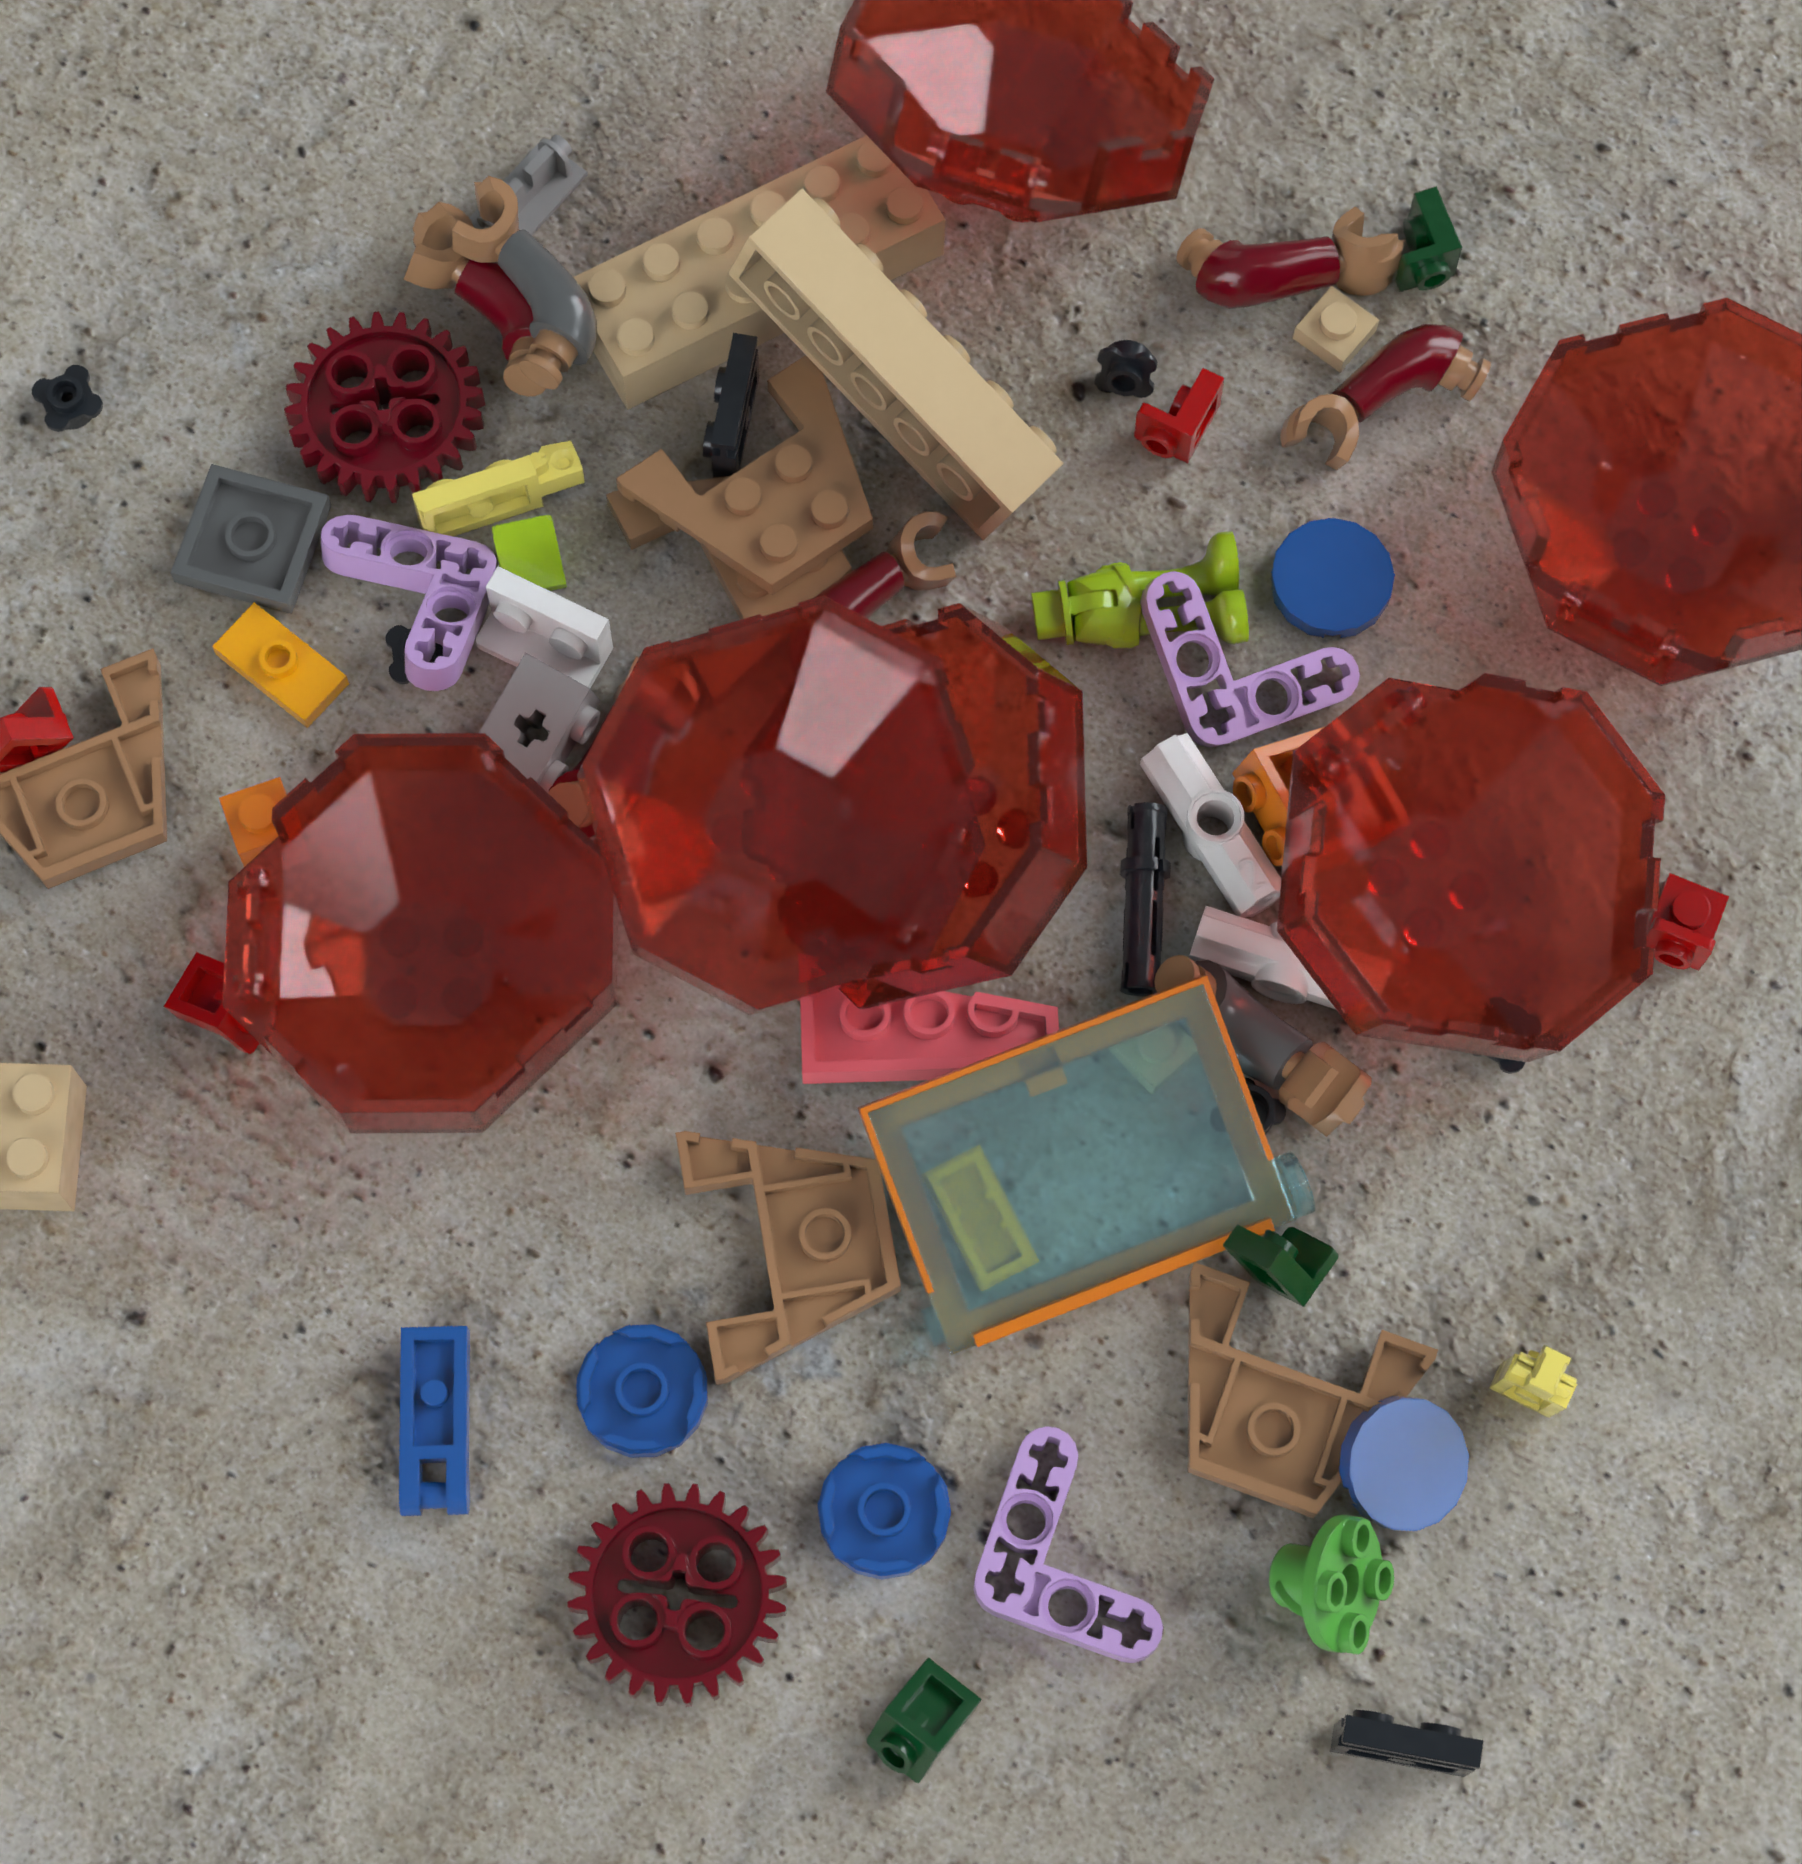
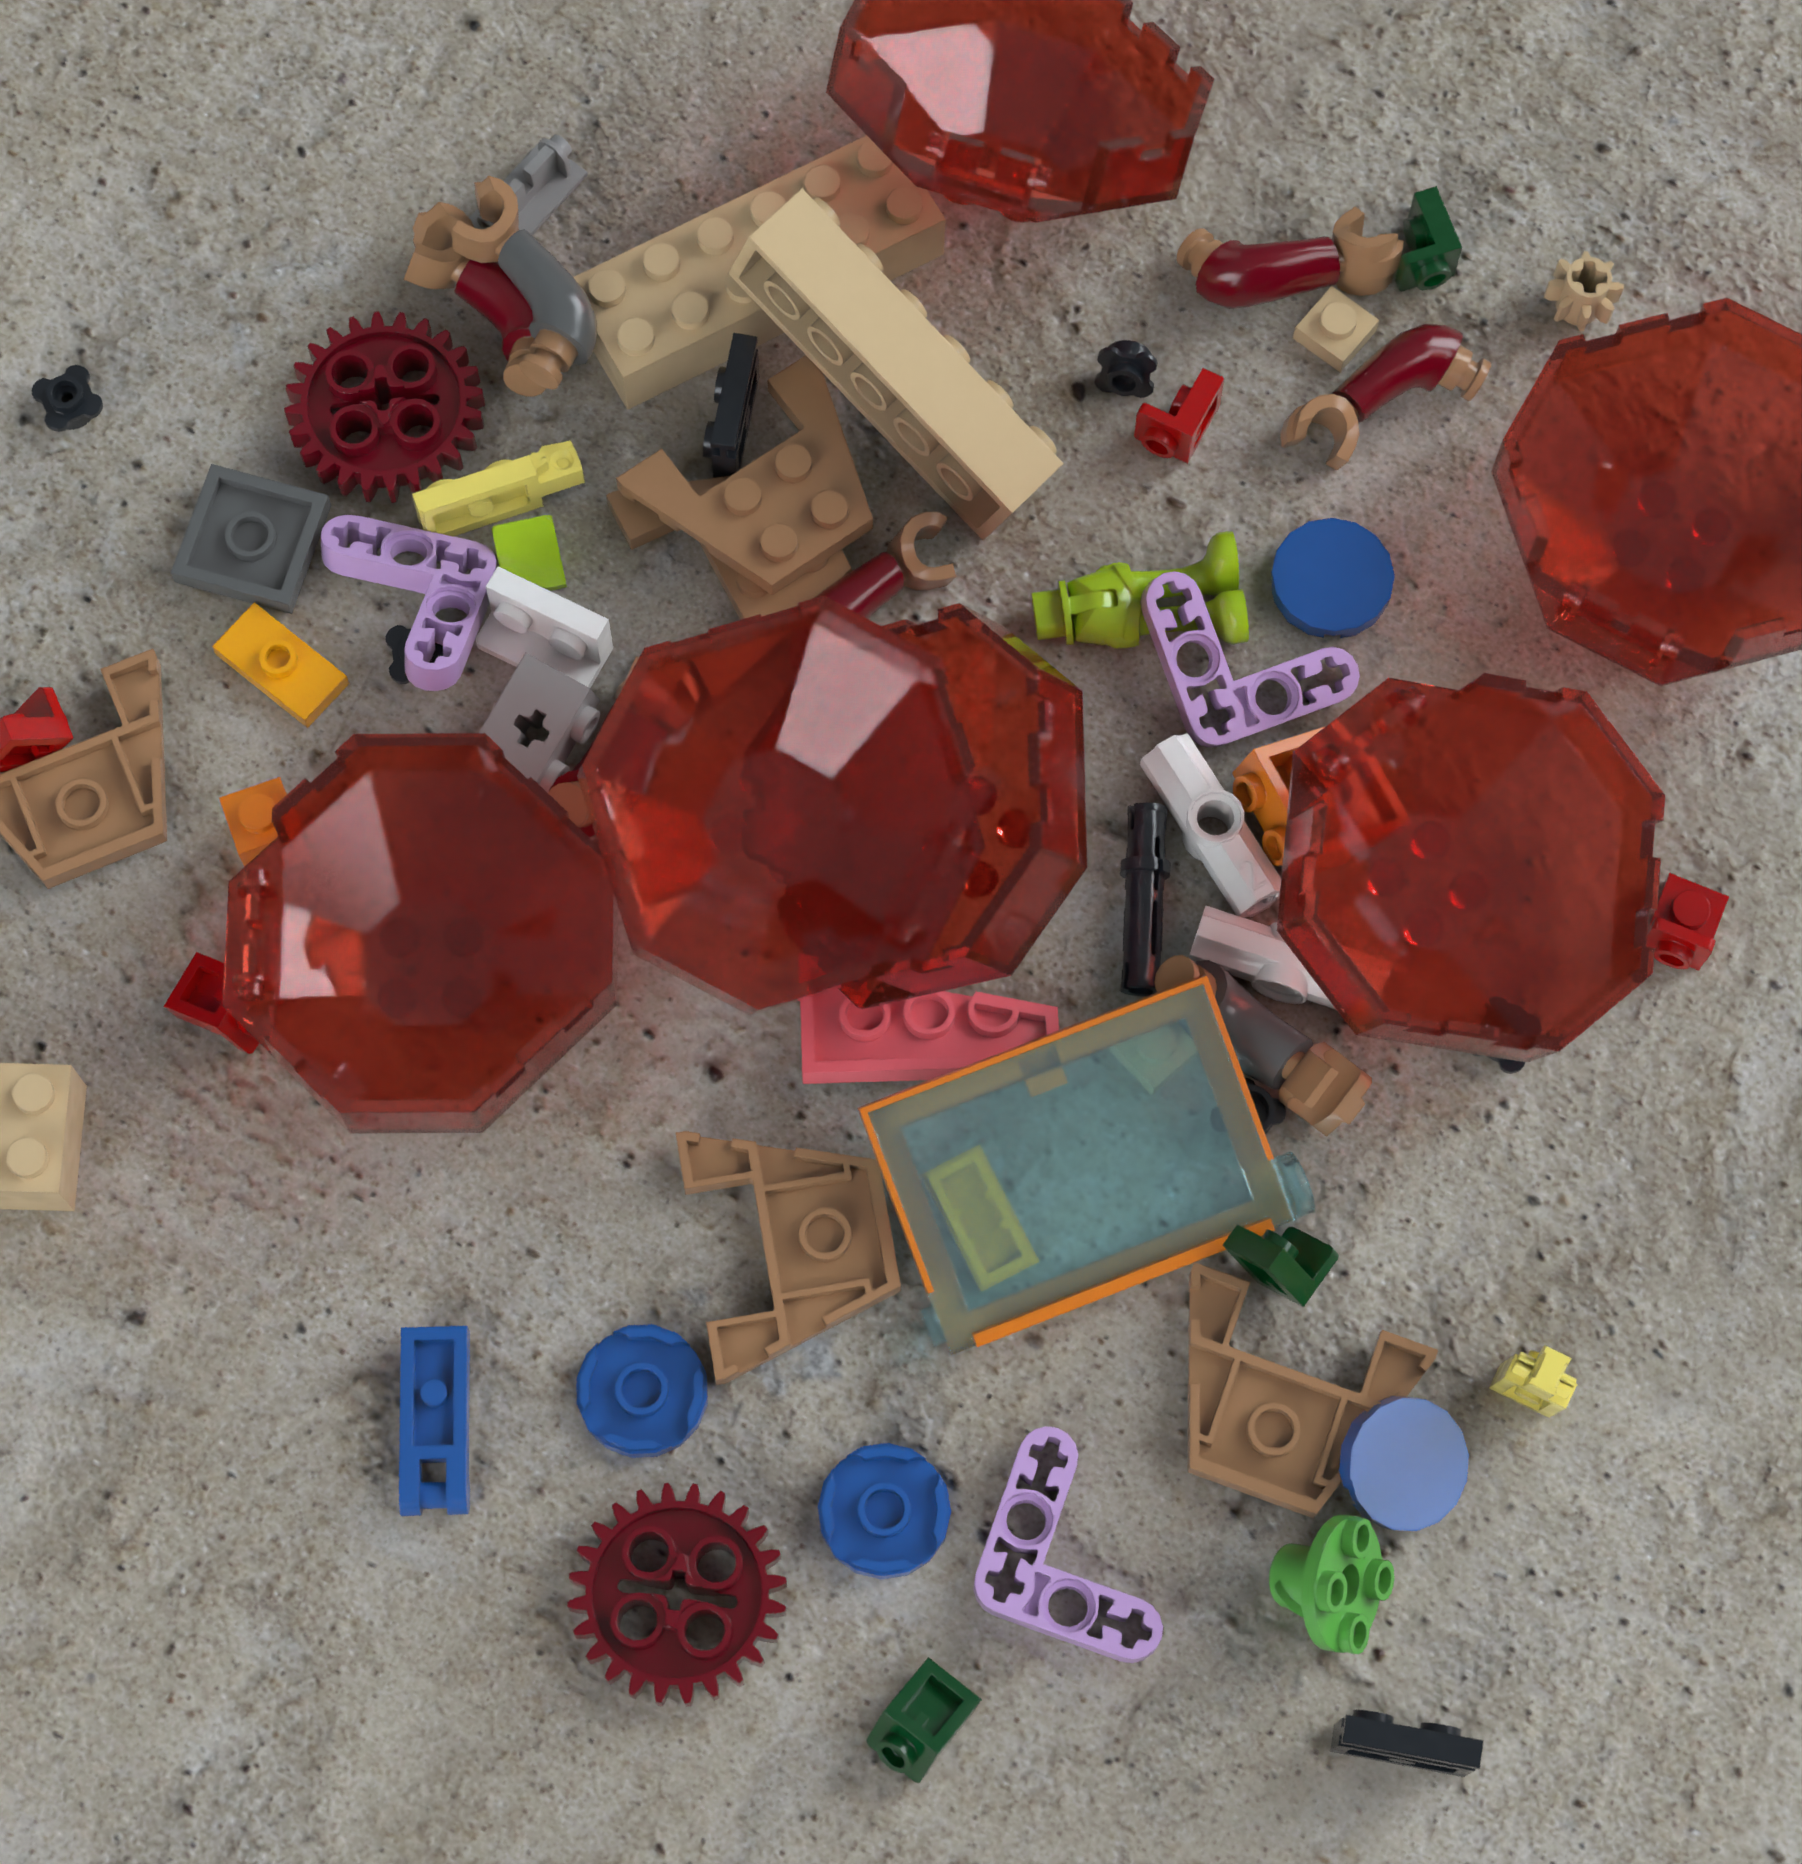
(1583, 291): none -> tan gear

